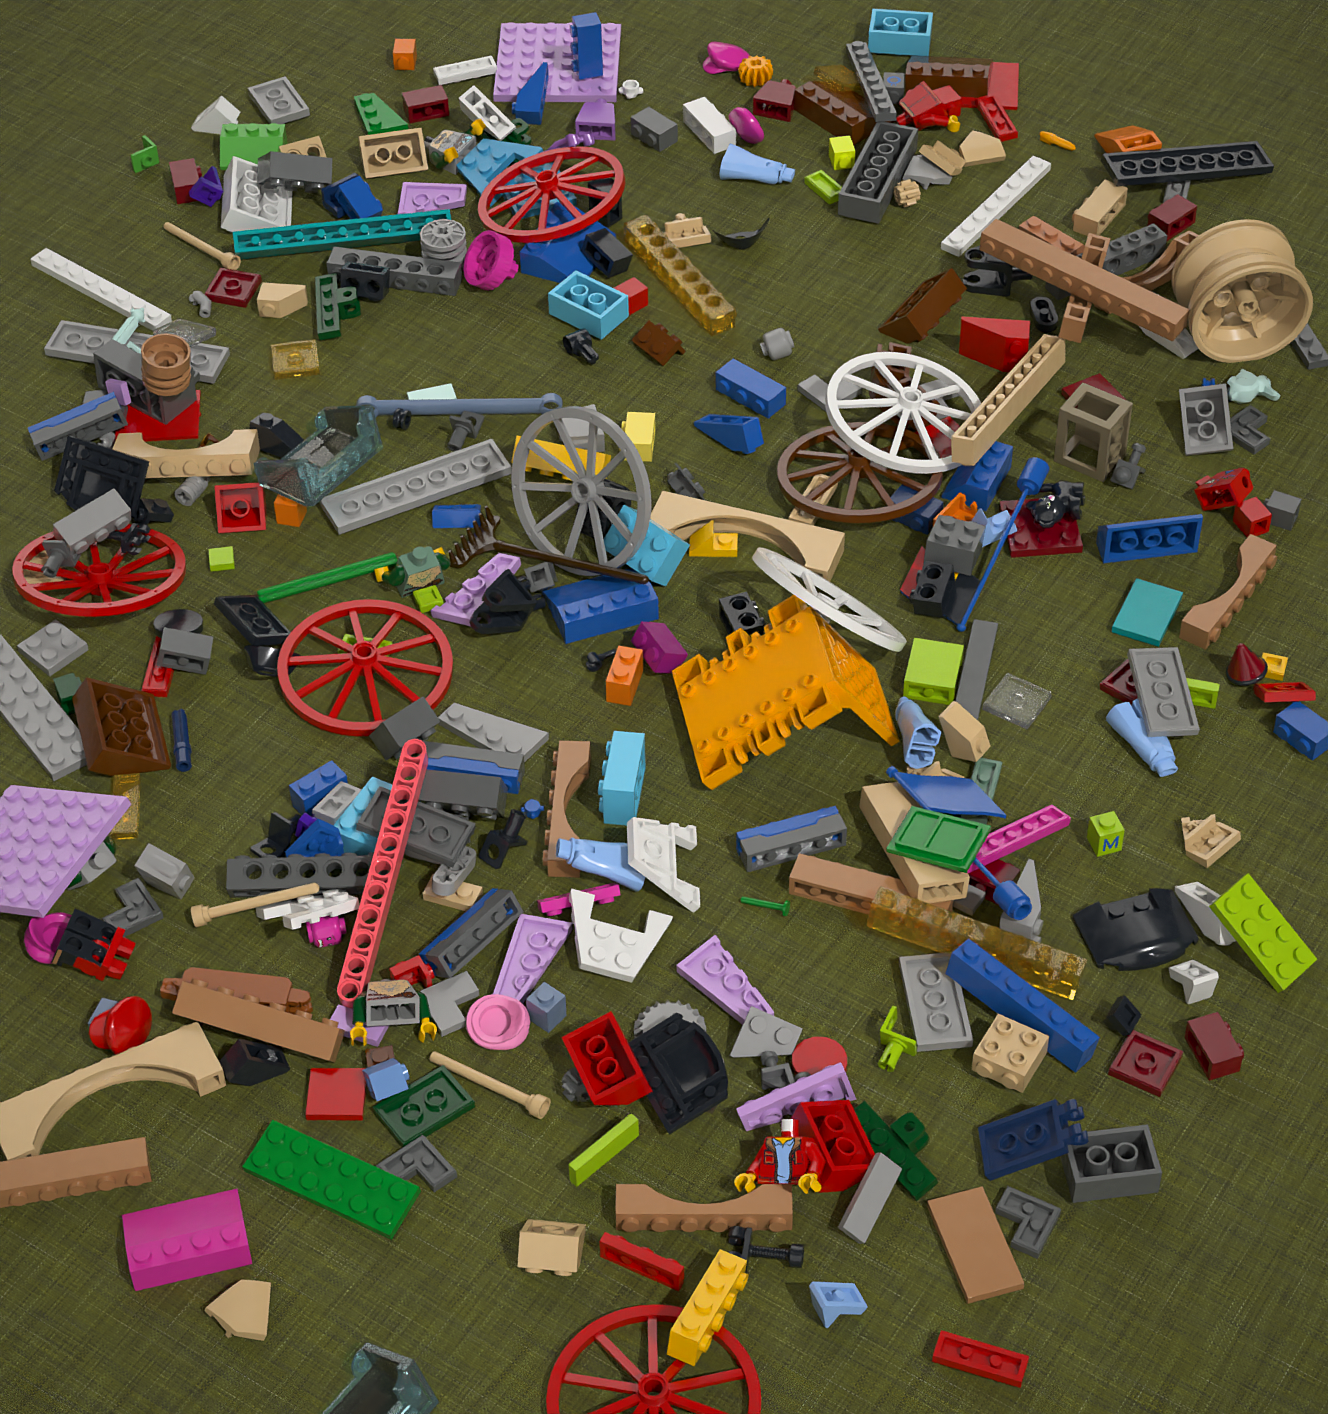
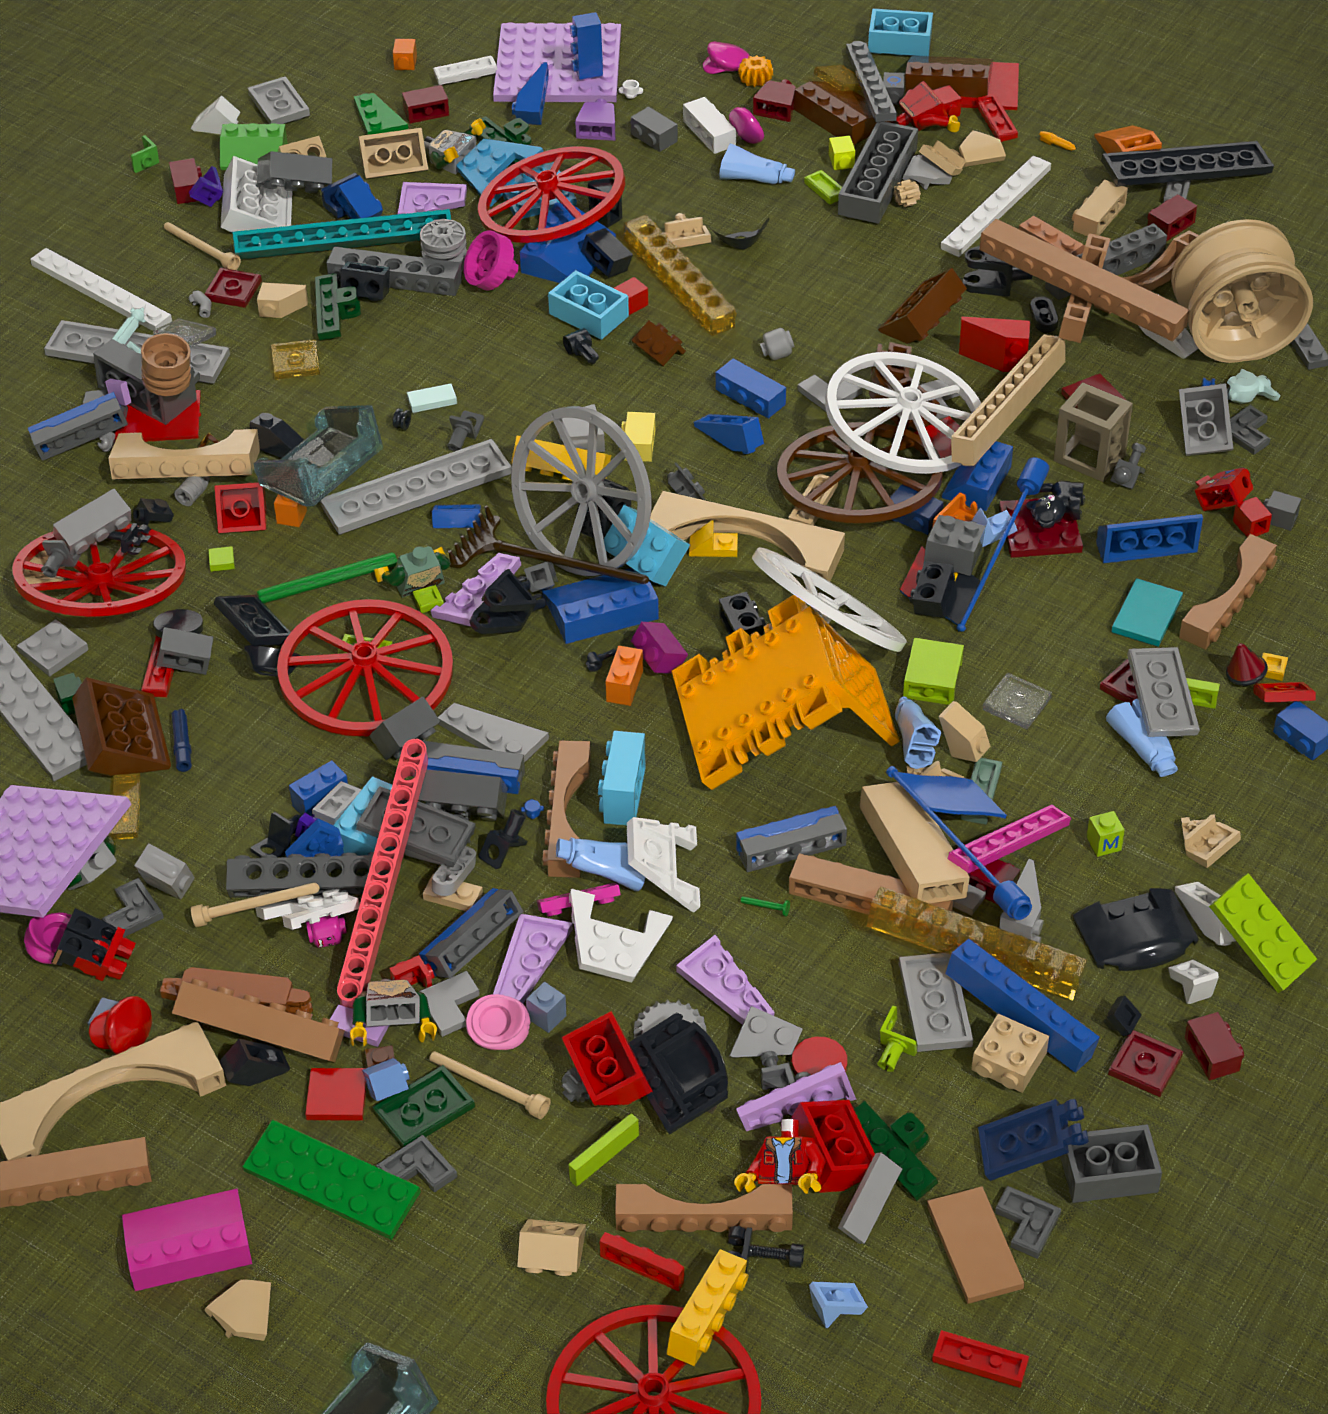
(93, 470): black slope -> none
(457, 406): sand blue piece -> none
(478, 106): white slope -> none
(572, 140): medium lavender piece -> none
(938, 839): green piece -> none
(976, 666): dark grey tile -> none

